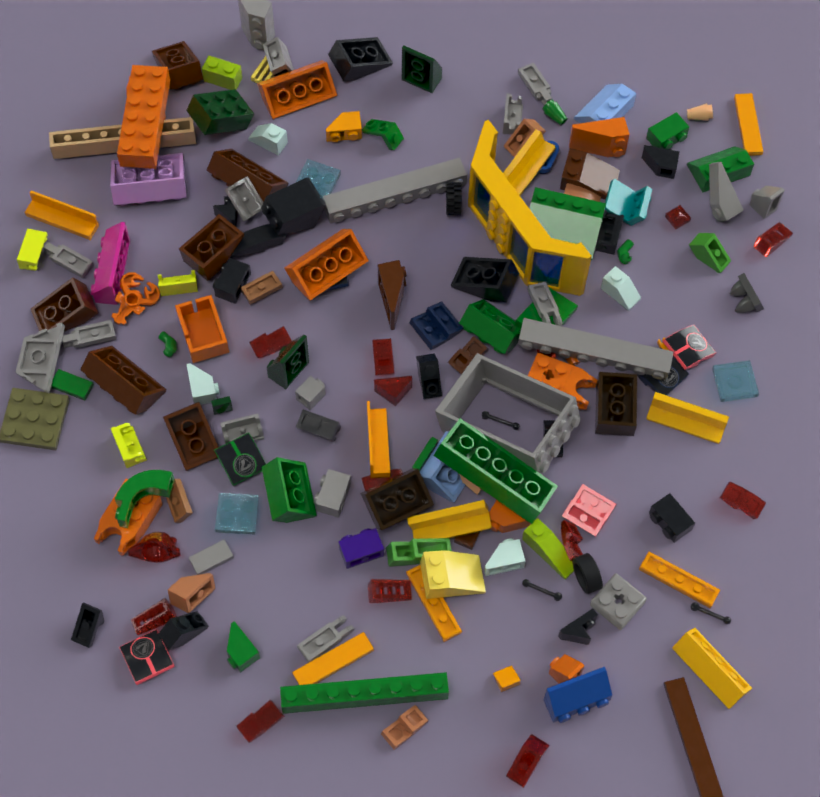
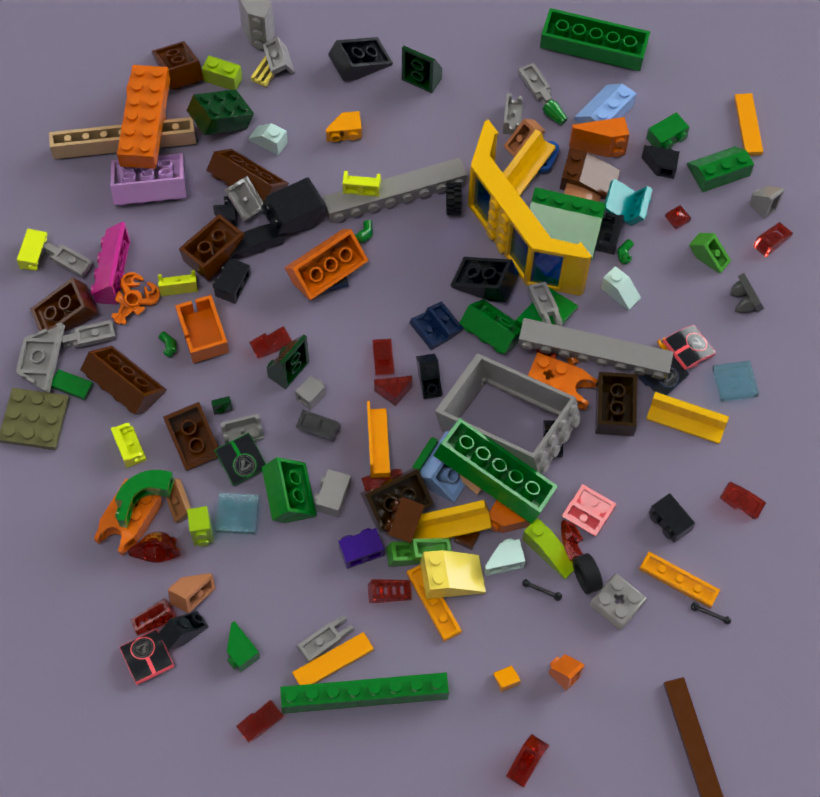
(62, 215): light orange panel -> none
(87, 624): black slope -> none
(200, 526): none -> lime brick
(202, 385): light aqua slope -> none
(211, 557): light grey tile -> none
(261, 287): medium nougat plate -> none
(297, 89): orange slope -> none
(321, 175): clear light blue plate -> none
(361, 185): none -> neon yellow hinge
(365, 234): none -> green arm
(386, 129): green bracket -> none
(391, 285): reddish brown slope -> none
(404, 519): none -> reddish brown brick
(404, 727): nougat slope -> none
(464, 356): reddish brown slope -> none
(485, 415): black hinge -> none
(575, 630): black slope -> none
(578, 695): blue slope -> none
(594, 39): none -> green brick
(702, 112): light nougat cone -> none
(711, 667): yellow panel -> none
(722, 194): light grey slope -> none

